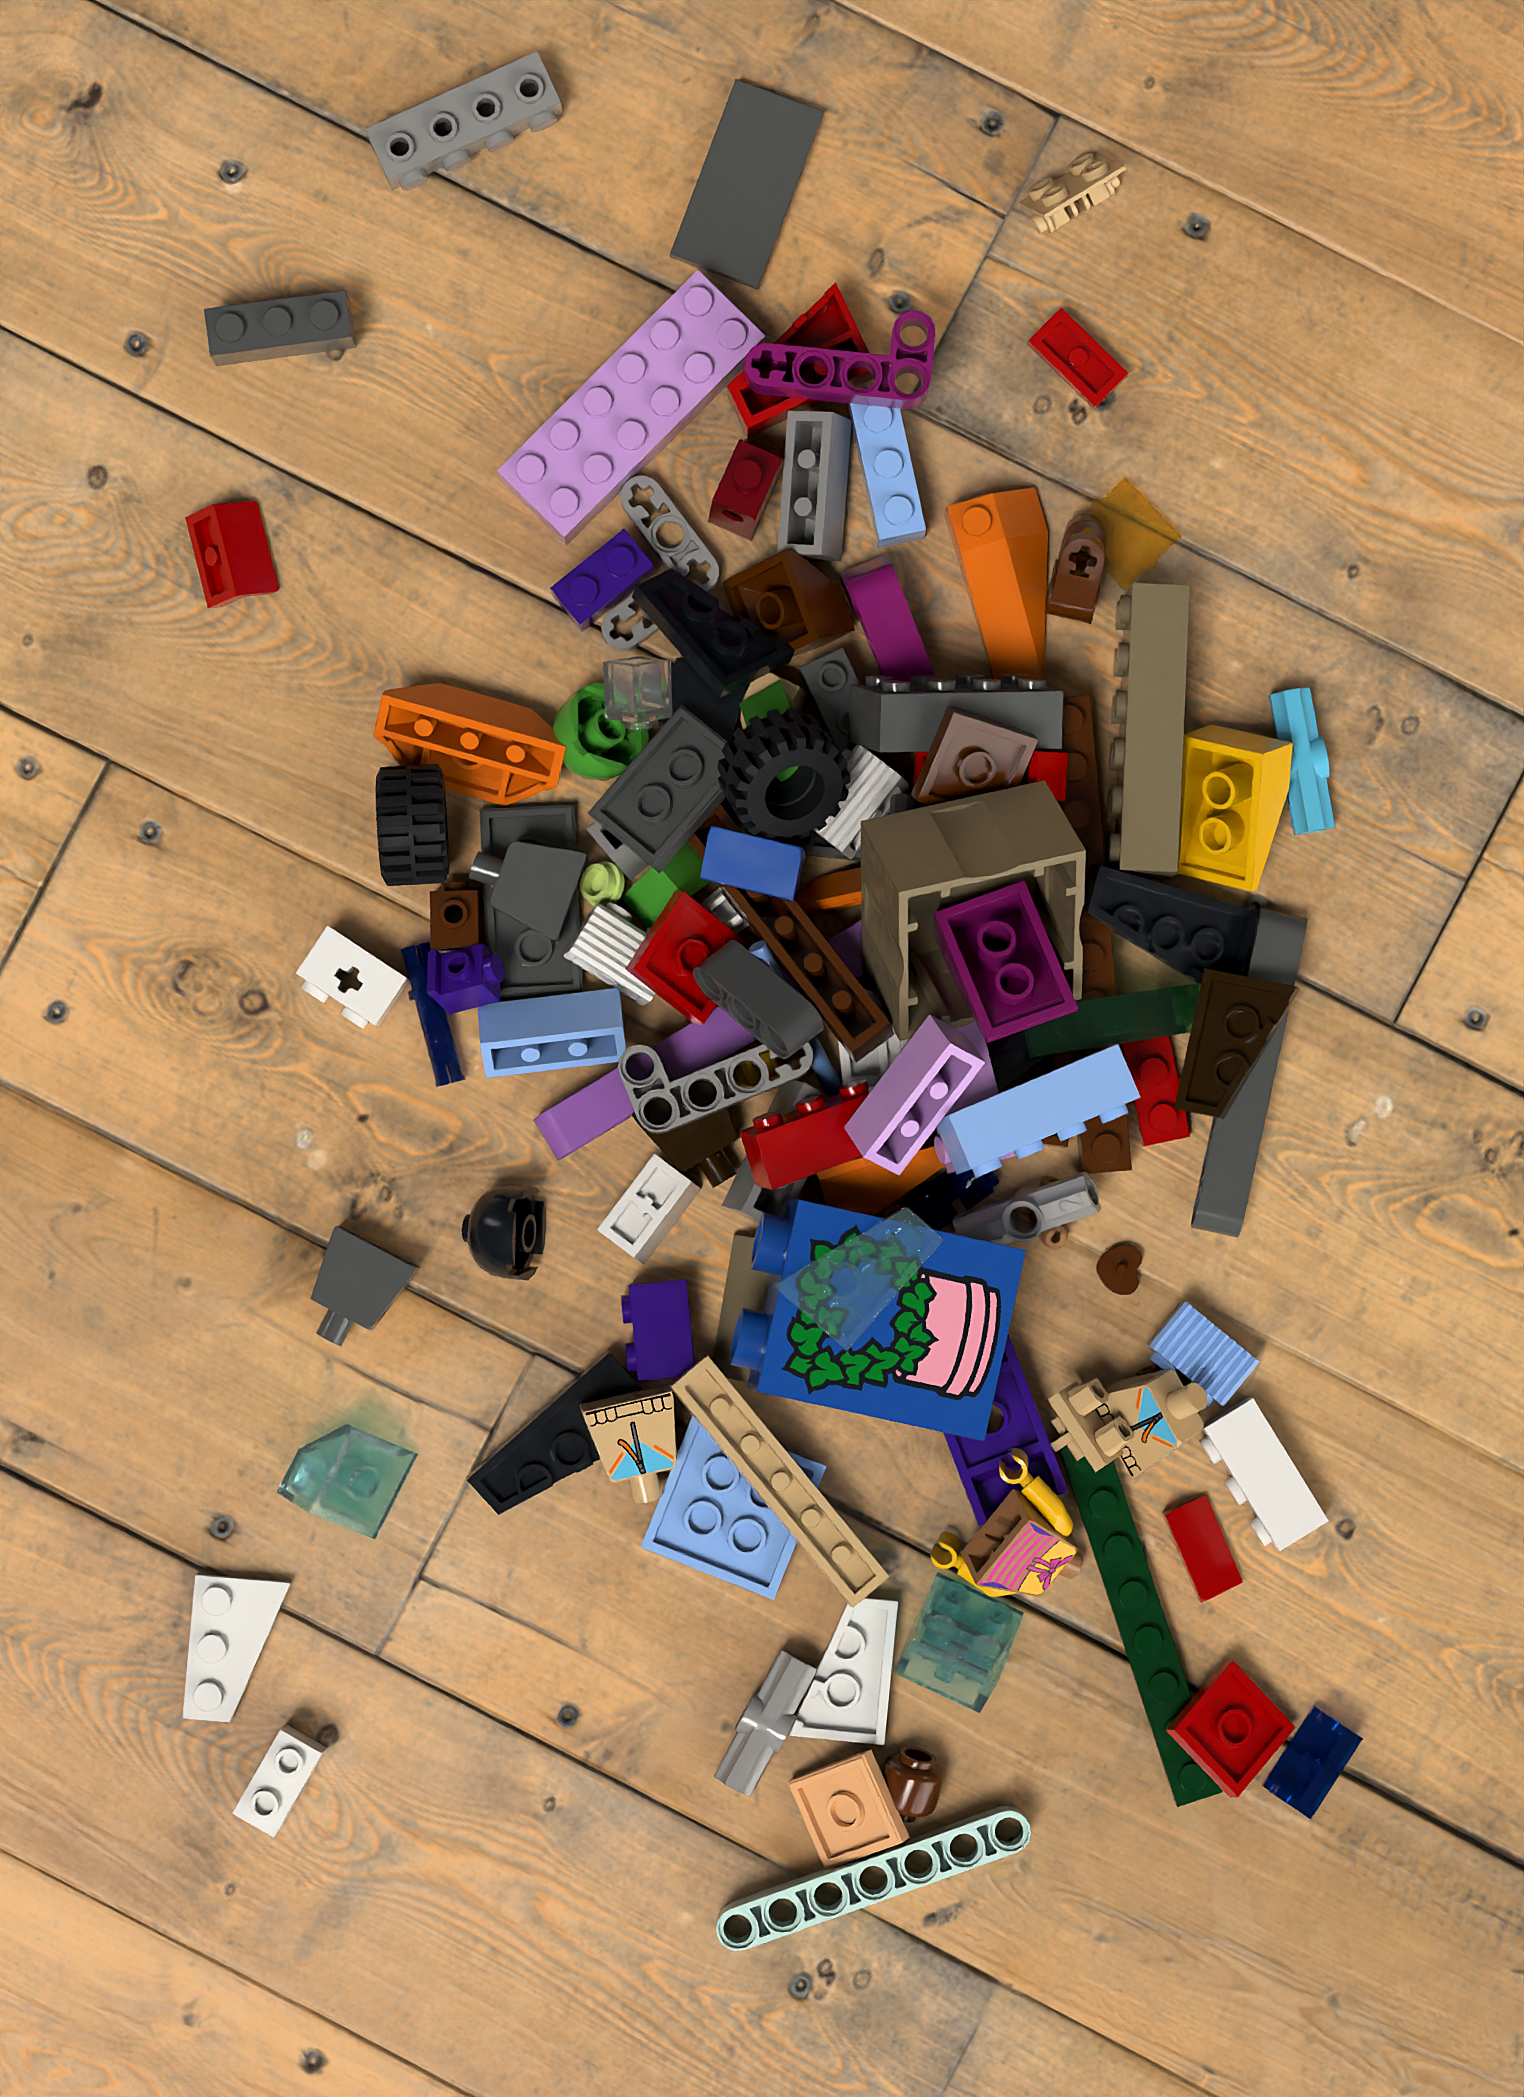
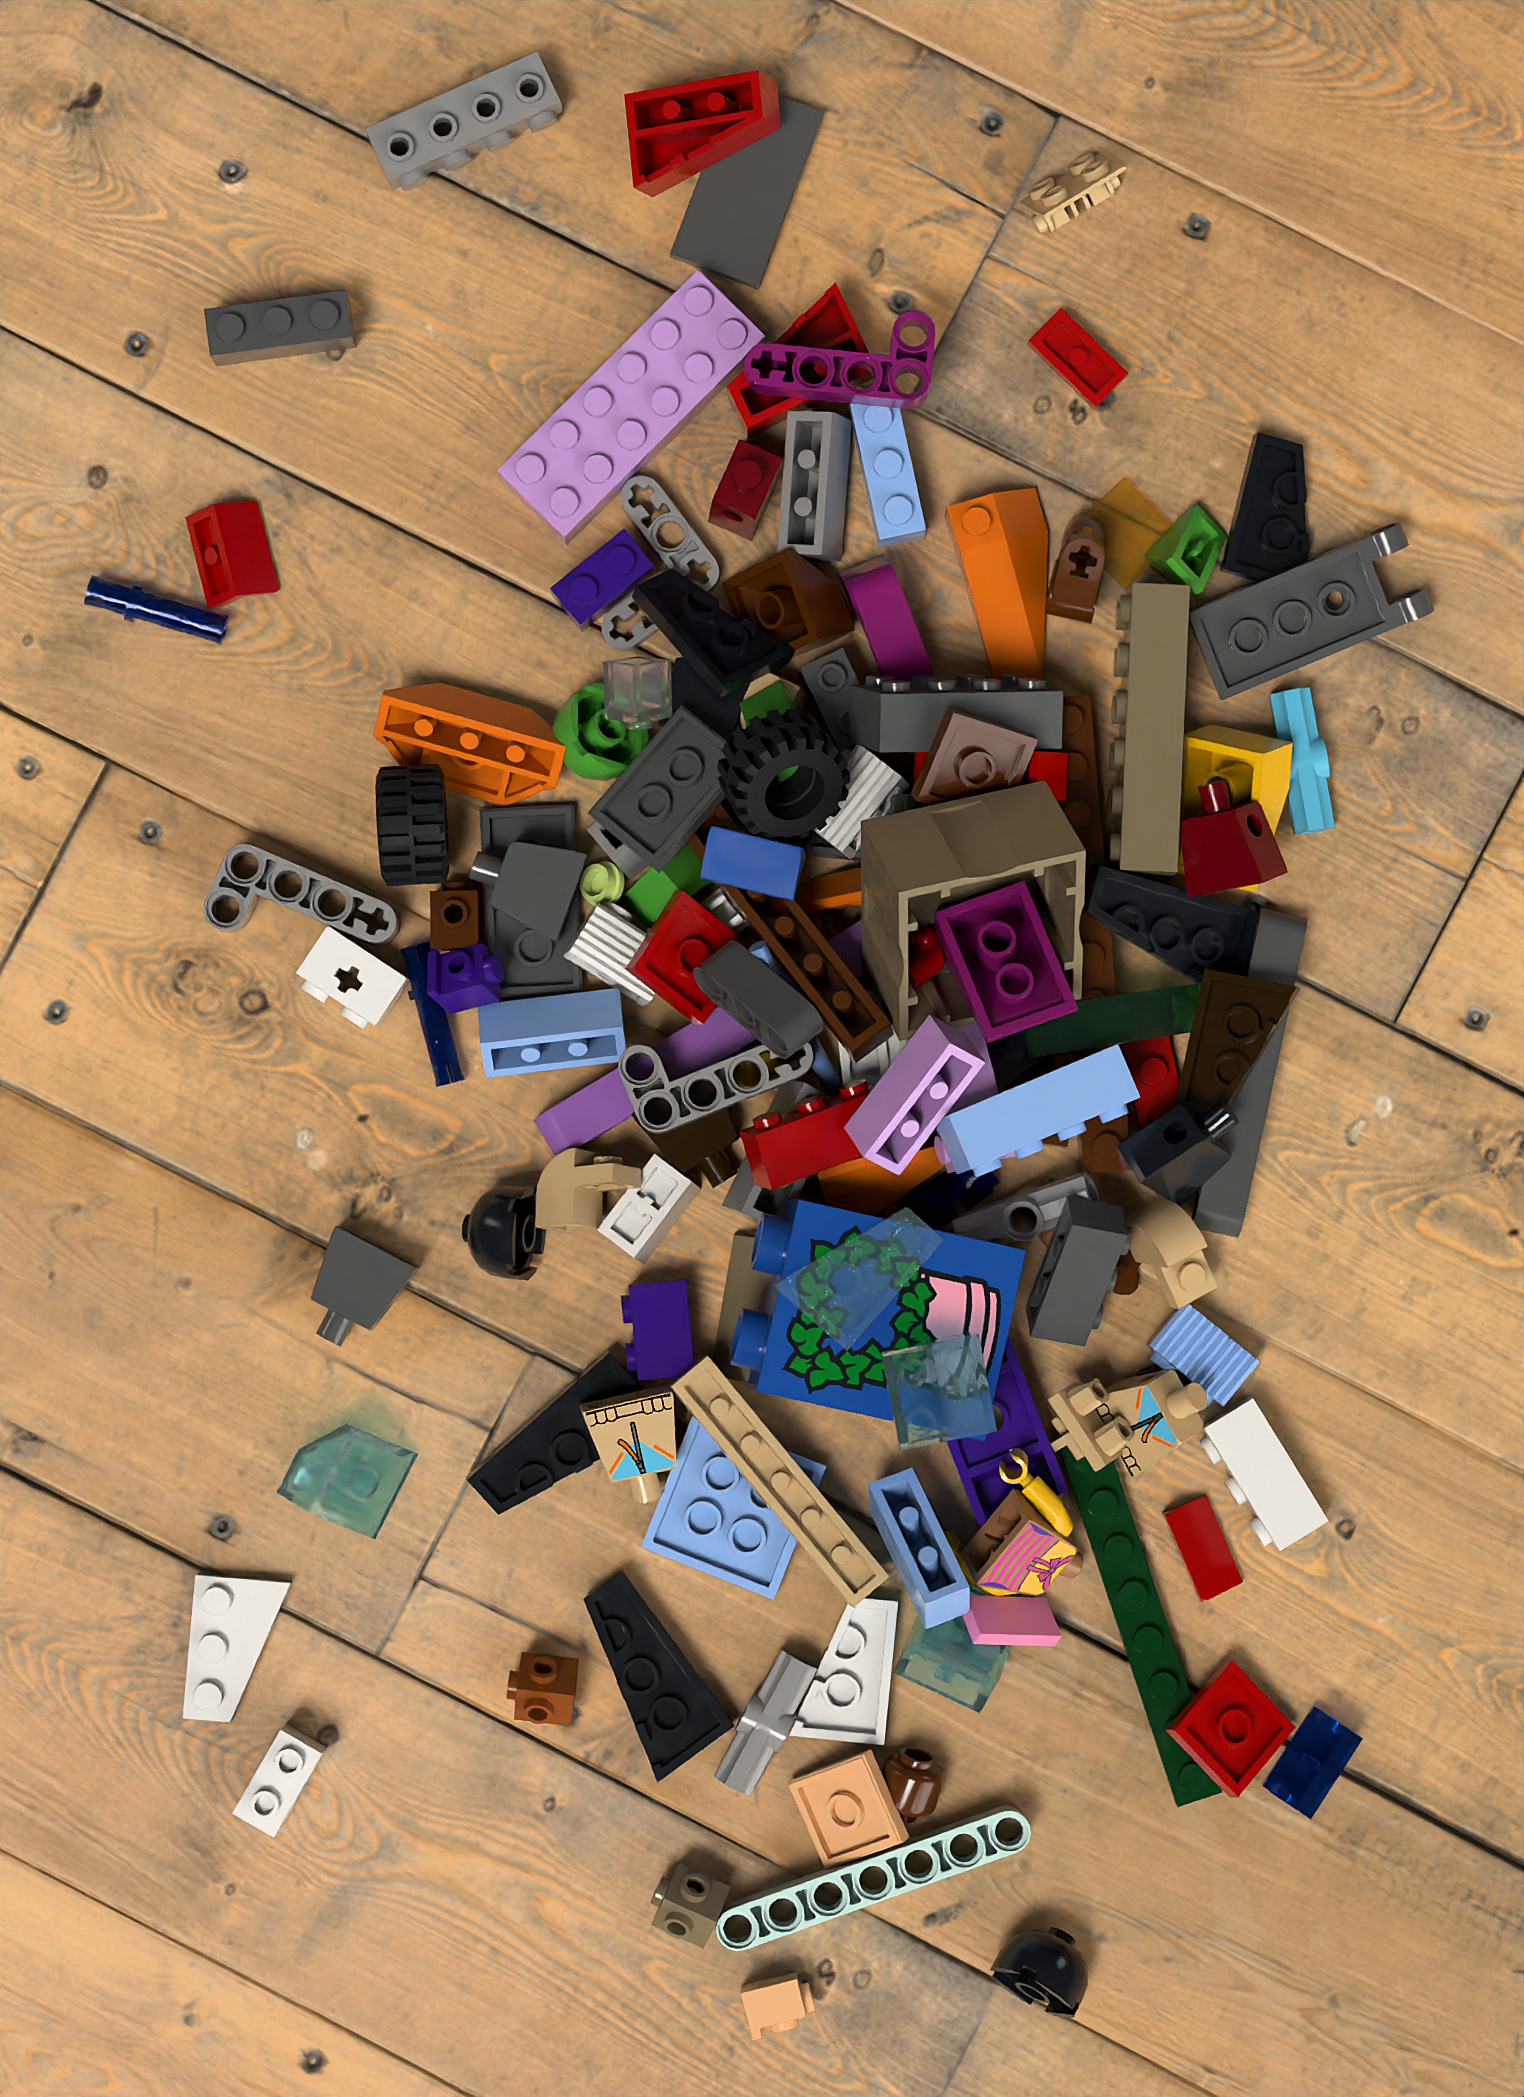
(147, 607): none -> clear blue pin
(307, 902): none -> light grey beam
(544, 1688): none -> dark orange brick
(573, 1188): none -> tan brick
(660, 1686): none -> black wing
(689, 1904): none -> dark tan brick
(695, 125): none -> red wedge
(776, 2003): none -> light nougat brick
(919, 1548): none -> light blue brick
(927, 956): none -> red arm
(939, 1390): none -> clear light blue slope
(1011, 1621): none -> bright pink tile
(1043, 1969): none -> black cylinder
(1077, 1271): none -> dark grey brick
(1173, 1246): none -> tan brick
(1180, 1150): none -> black torso
(1188, 550): none -> bright green slope
(1227, 844): none -> dark red torso
(1269, 511): none -> black wing
(1285, 618): none -> dark grey hinge

